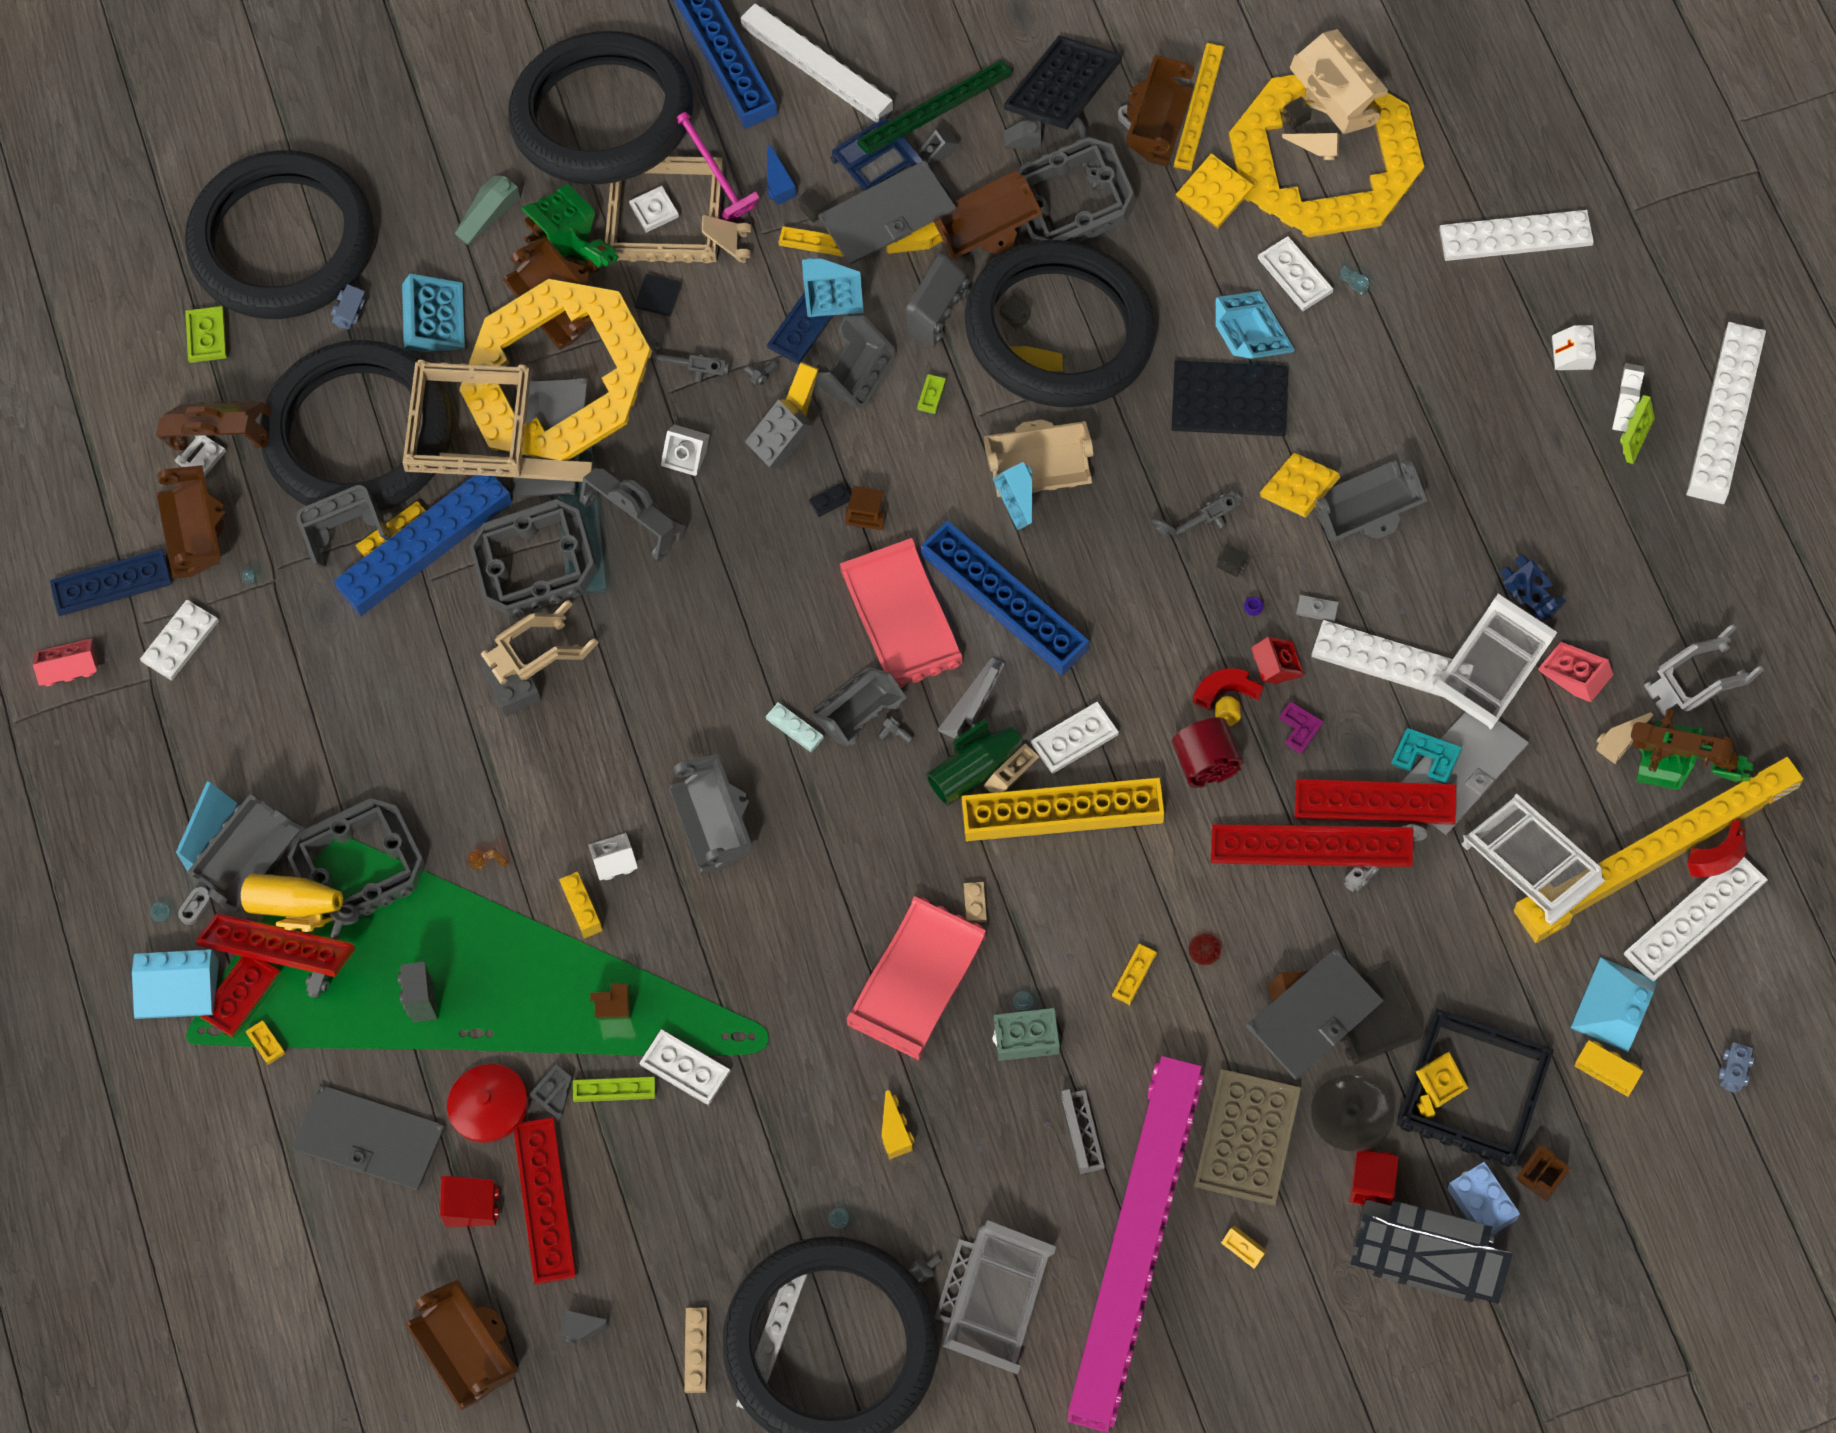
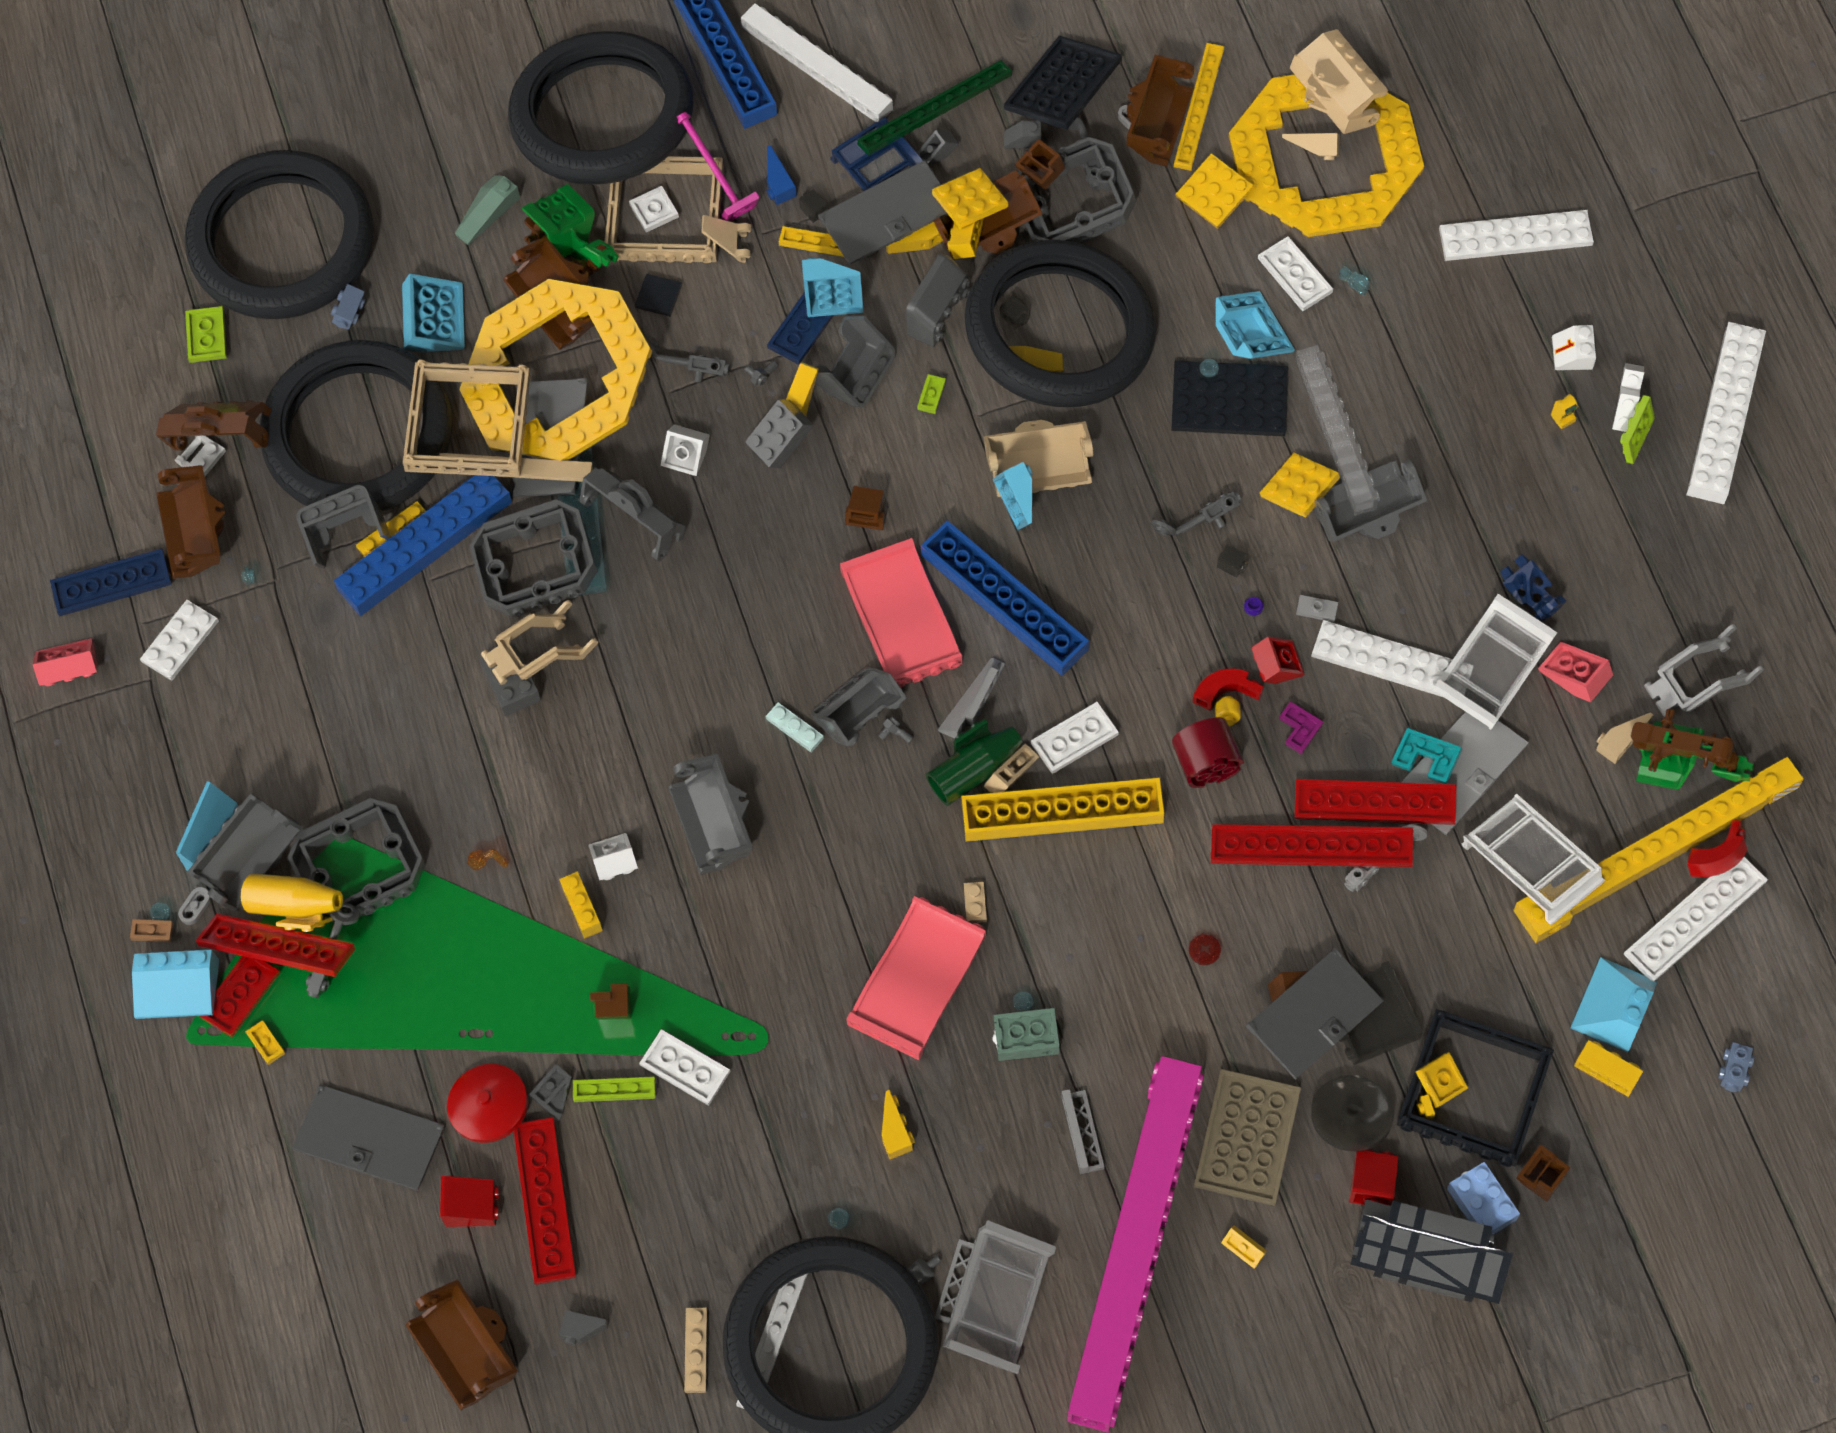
(151, 930): none -> medium nougat plate
(417, 992): dark grey brick -> none
(830, 499): black plate -> none
(965, 240): none -> yellow brick
(970, 198): none -> yellow plate
(1041, 164): none -> reddish brown plate
(1134, 974): yellow tile -> none
(1209, 368): none -> clear light blue plate
(1296, 113): clear smoke brick -> none
(1337, 430): none -> clear brick
(1564, 411): none -> yellow leg

